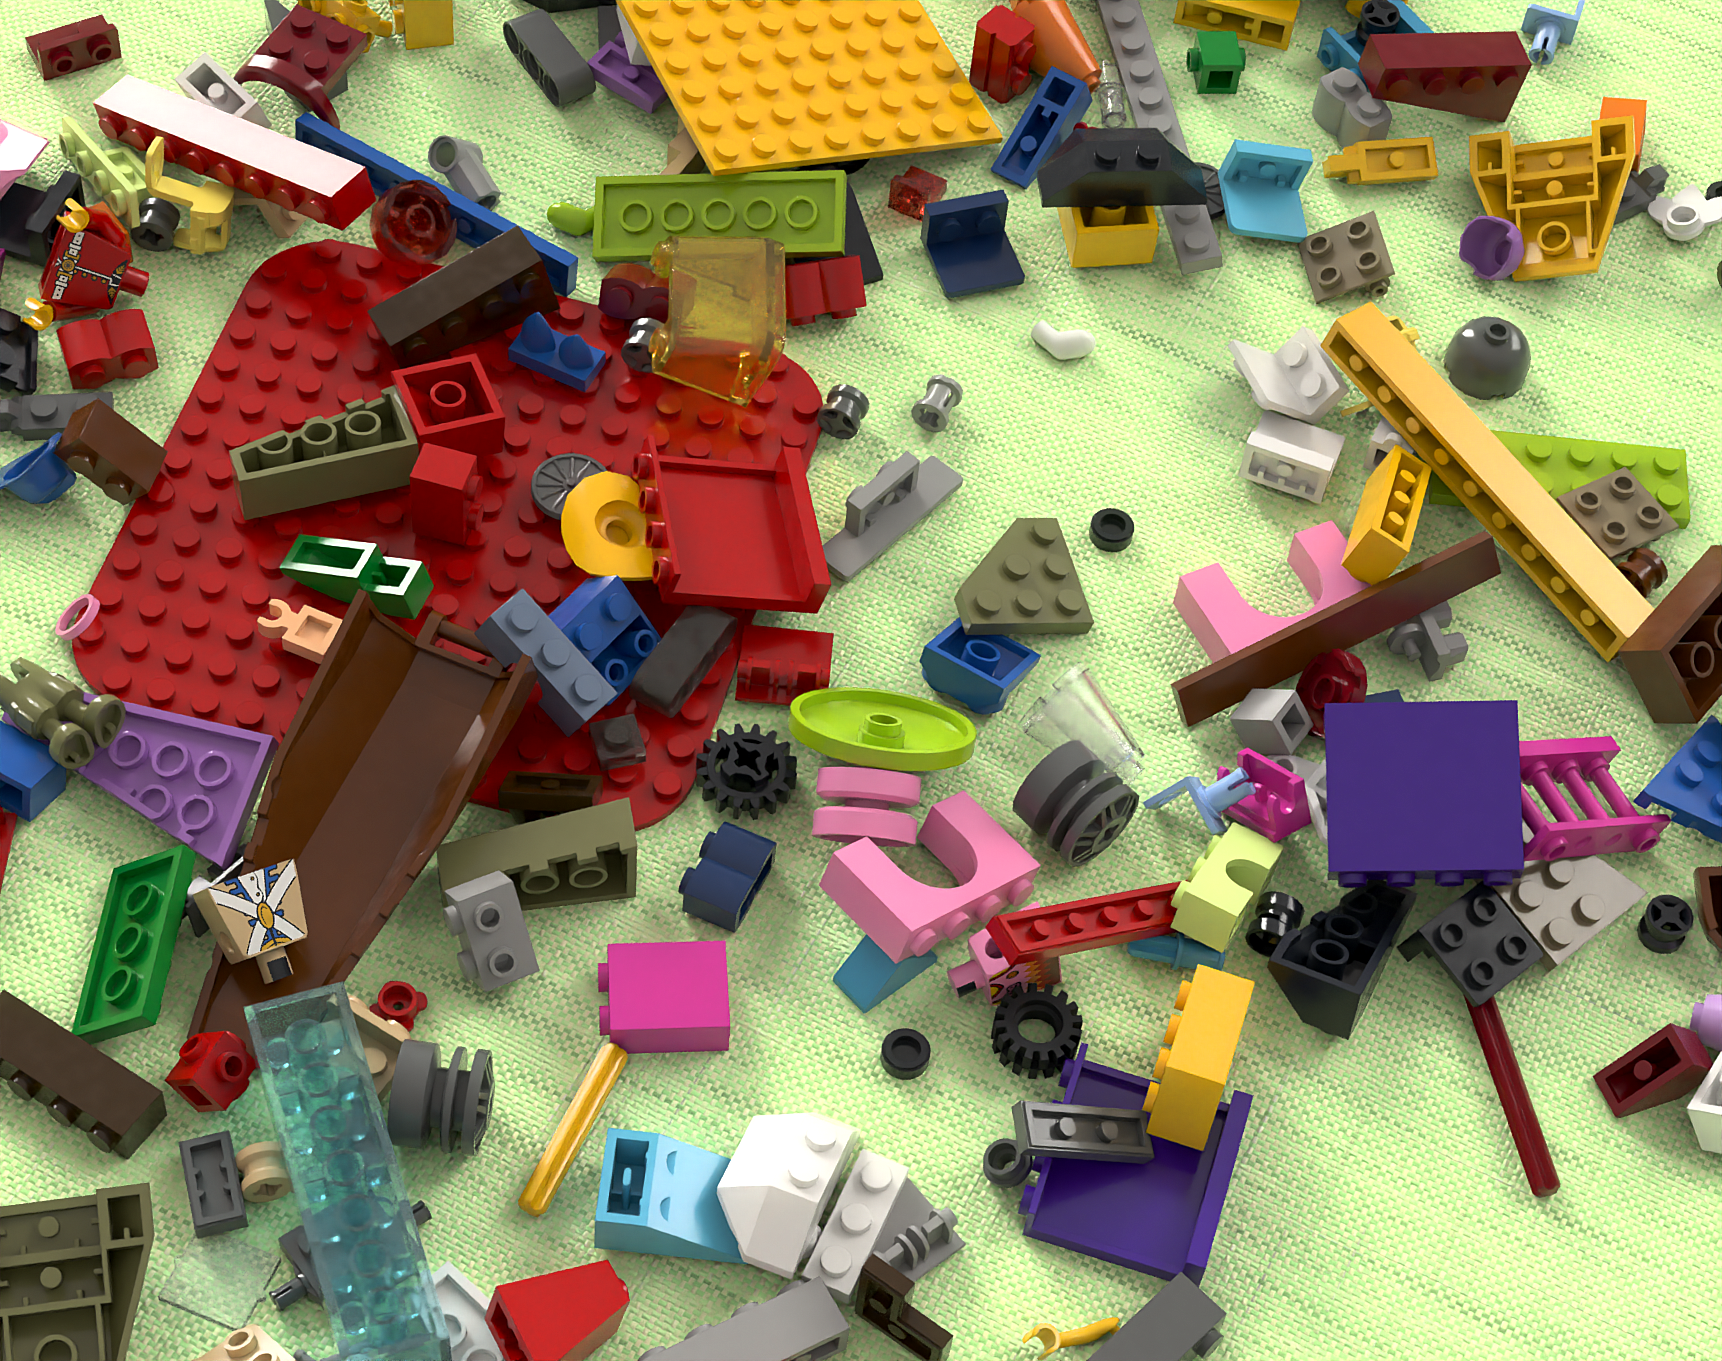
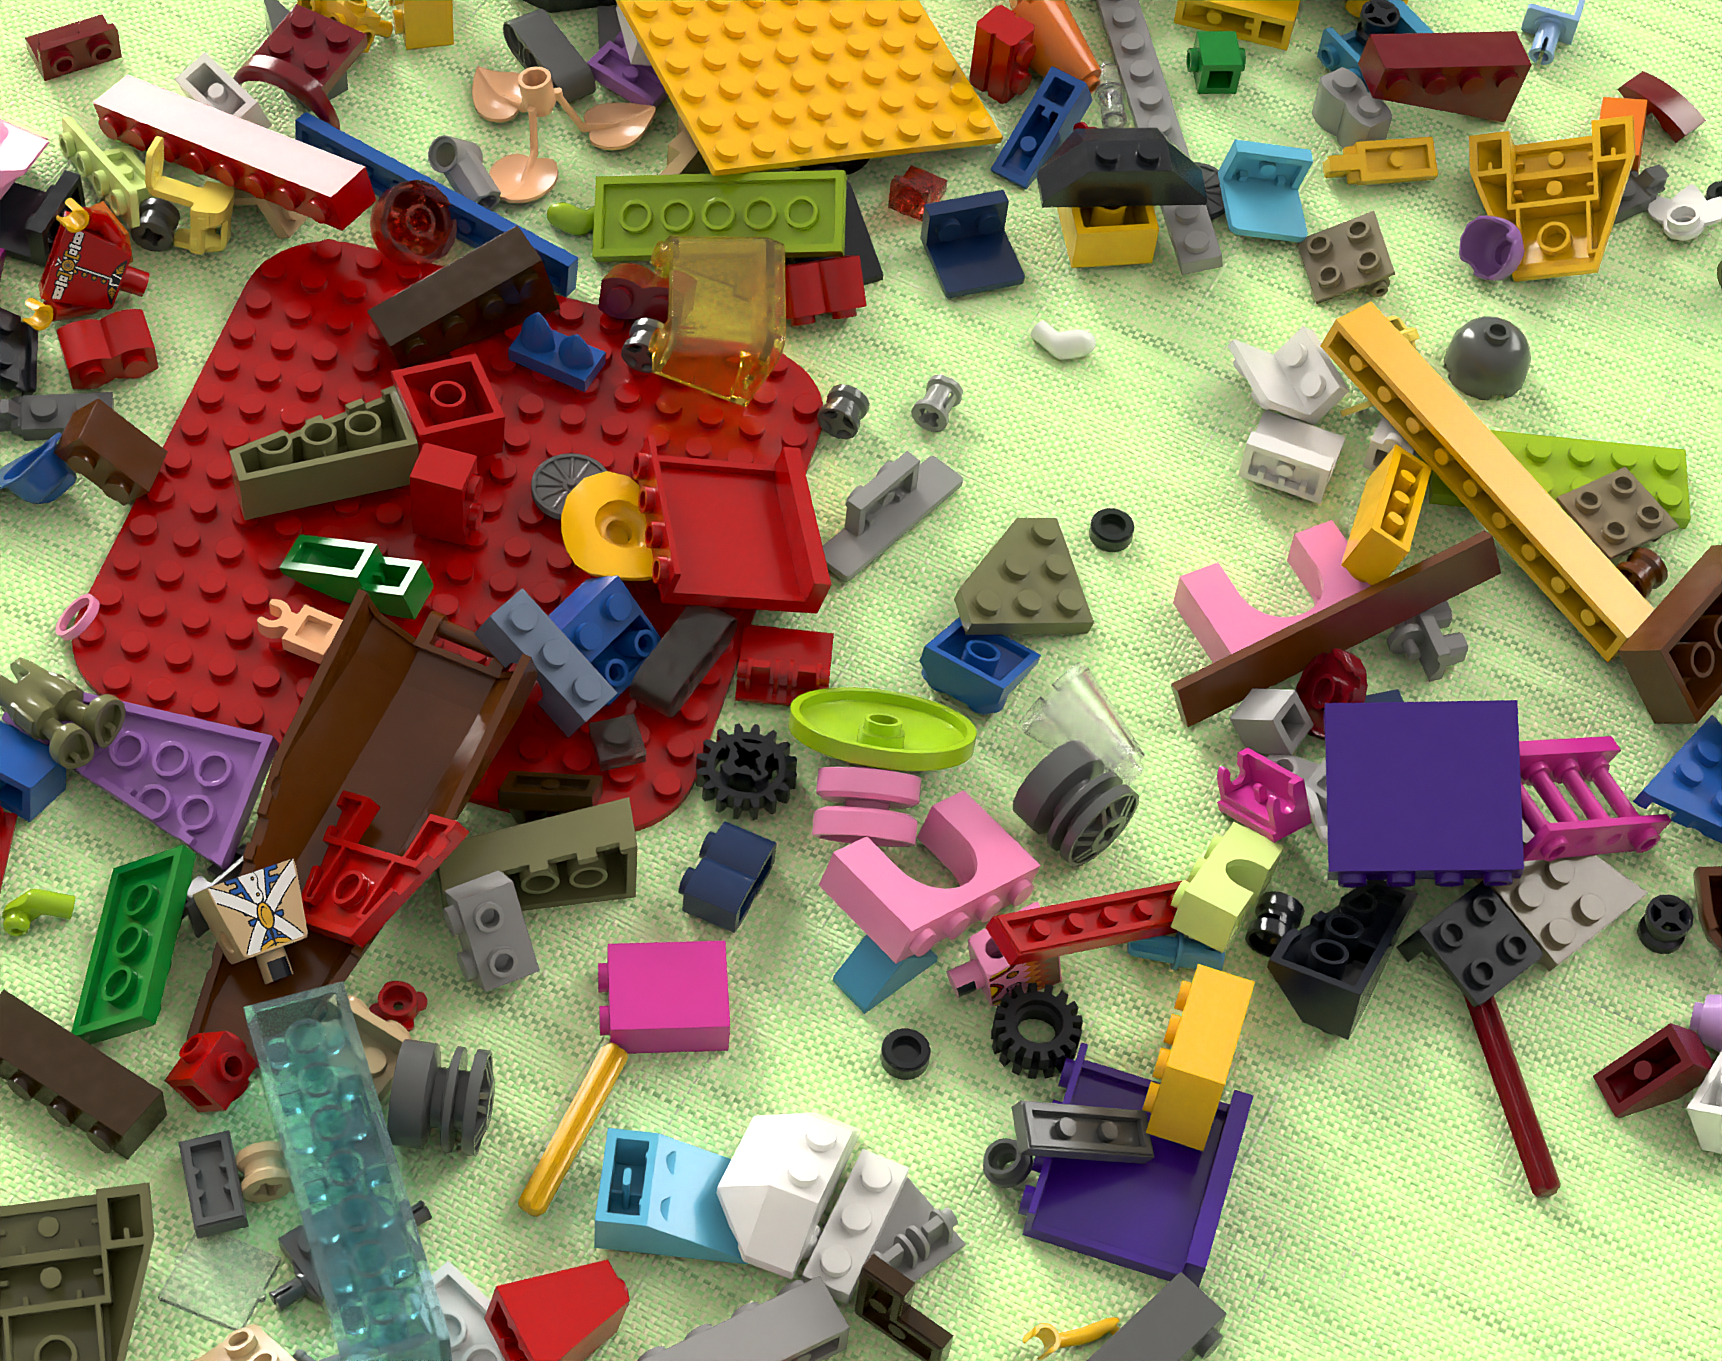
(31, 905): none -> lime arm
(365, 886): none -> red wing
(501, 97): none -> light nougat plant
(1208, 800): light blue bracket -> none
(1668, 106): none -> dark red slope

